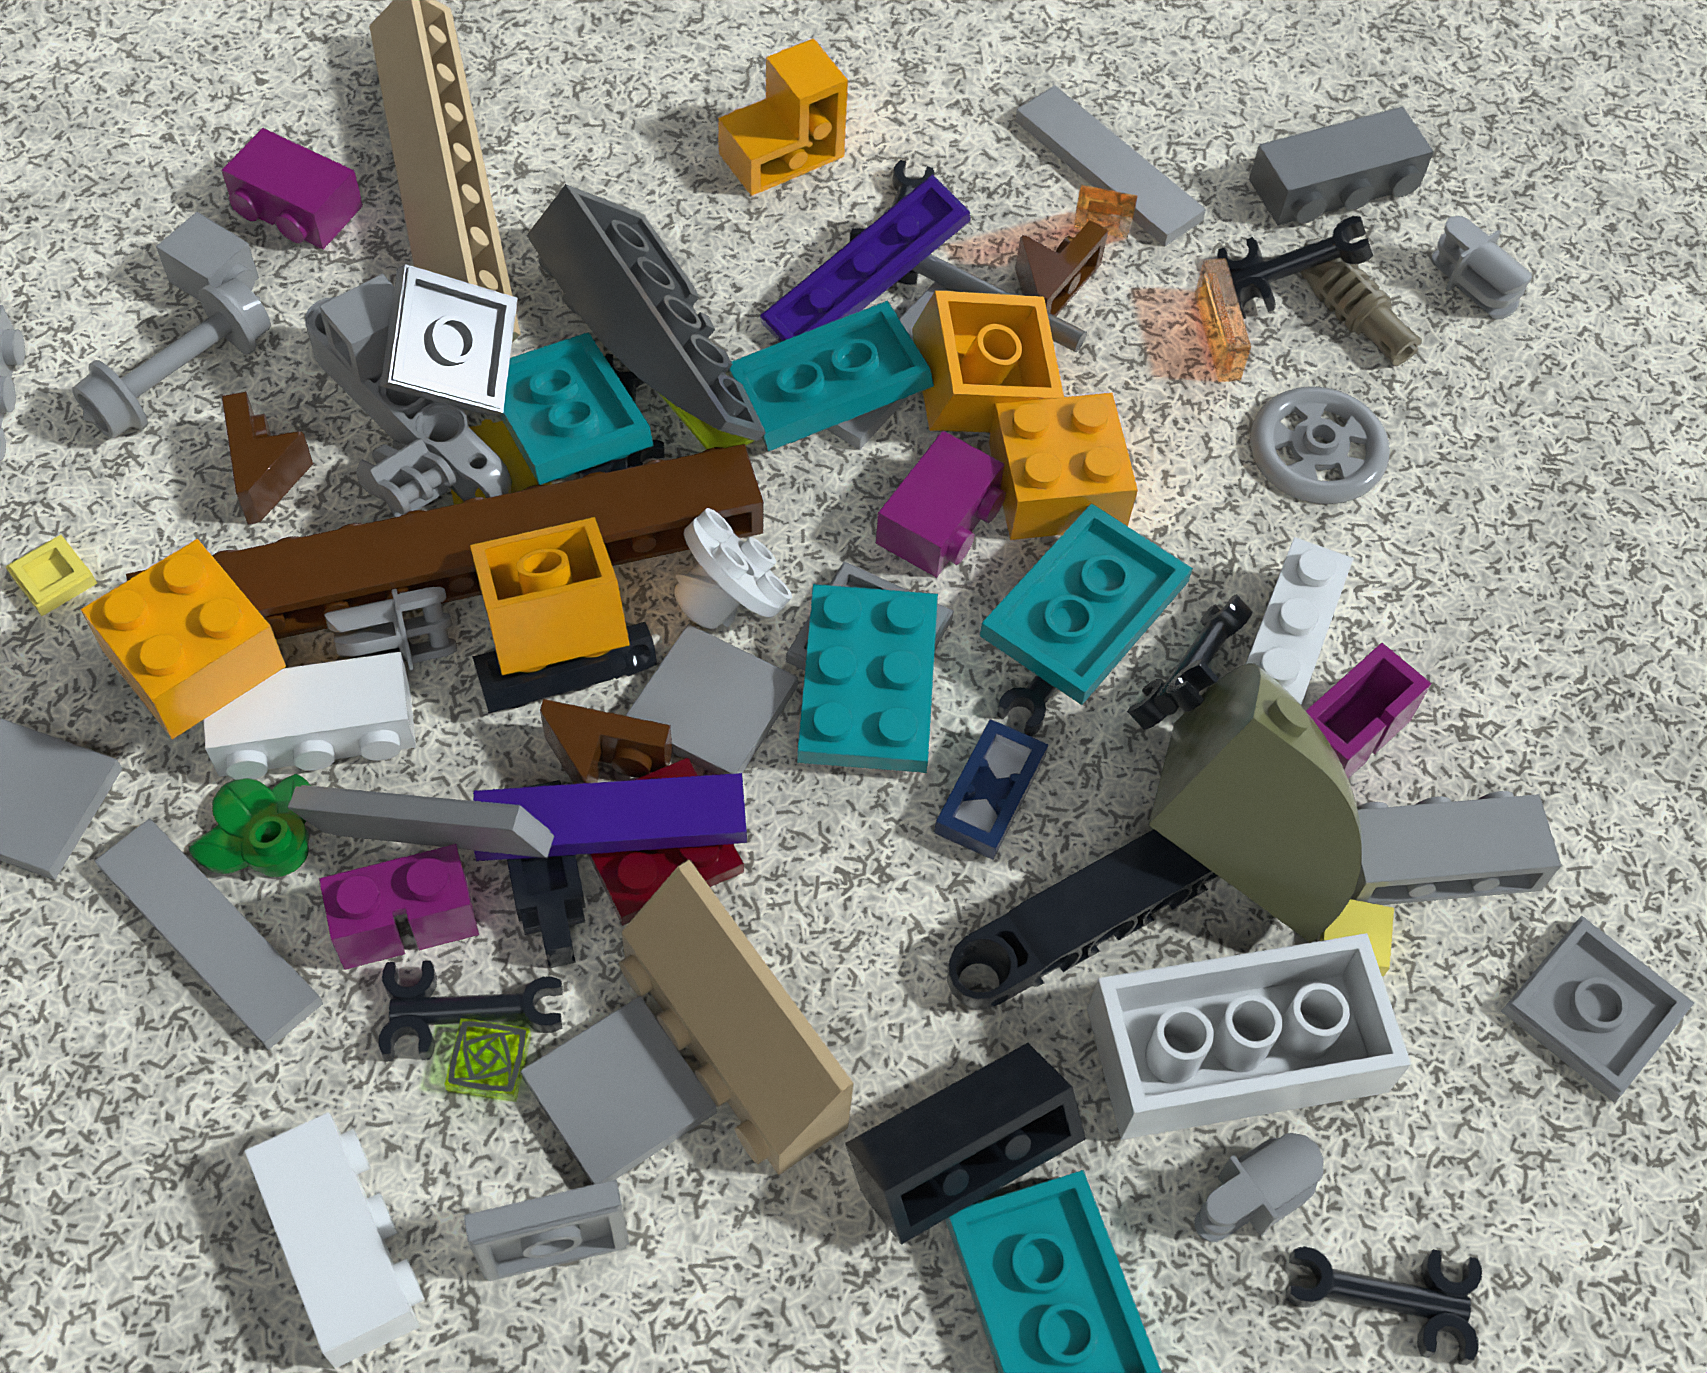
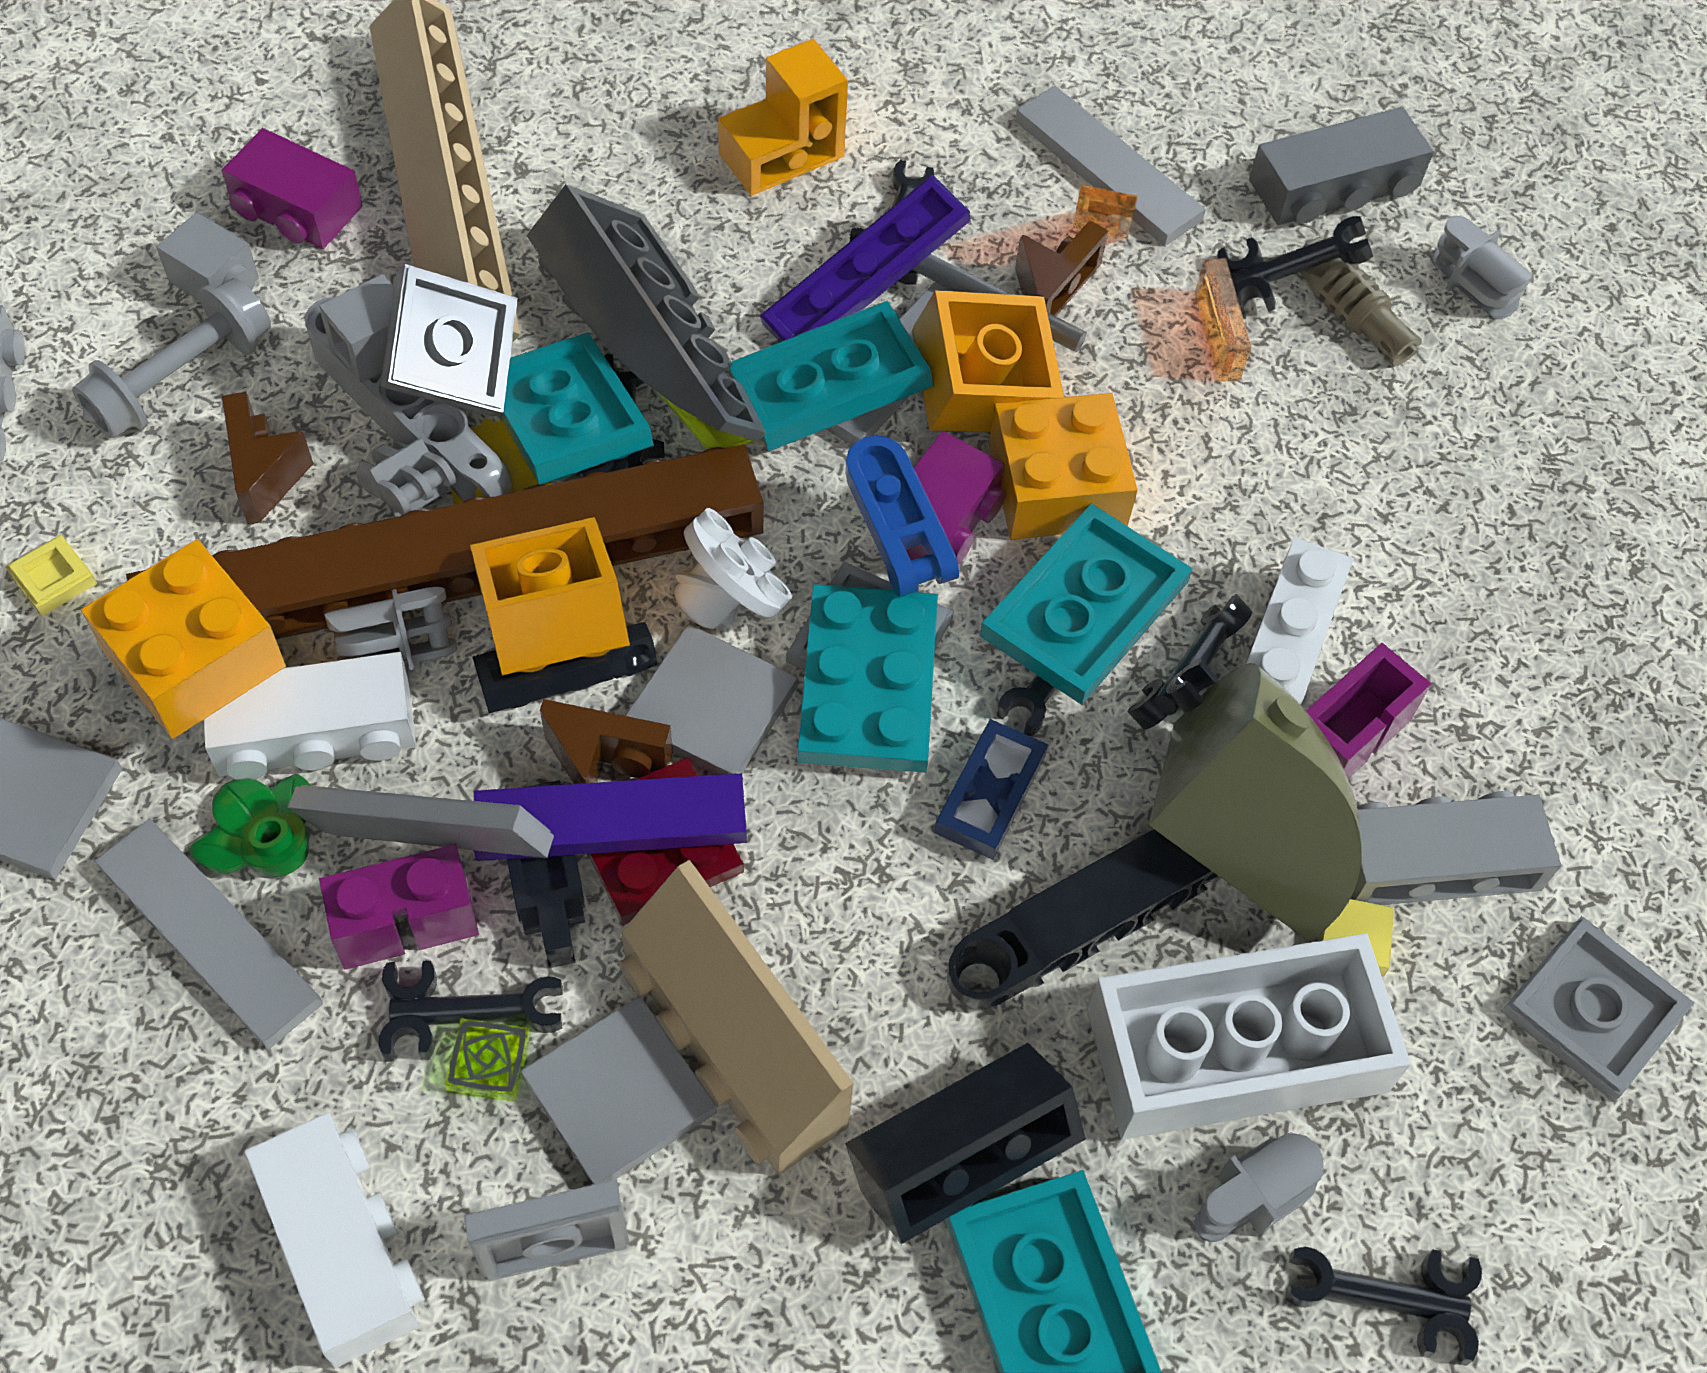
(898, 514): none -> blue plate
(1300, 478): light grey plate -> none

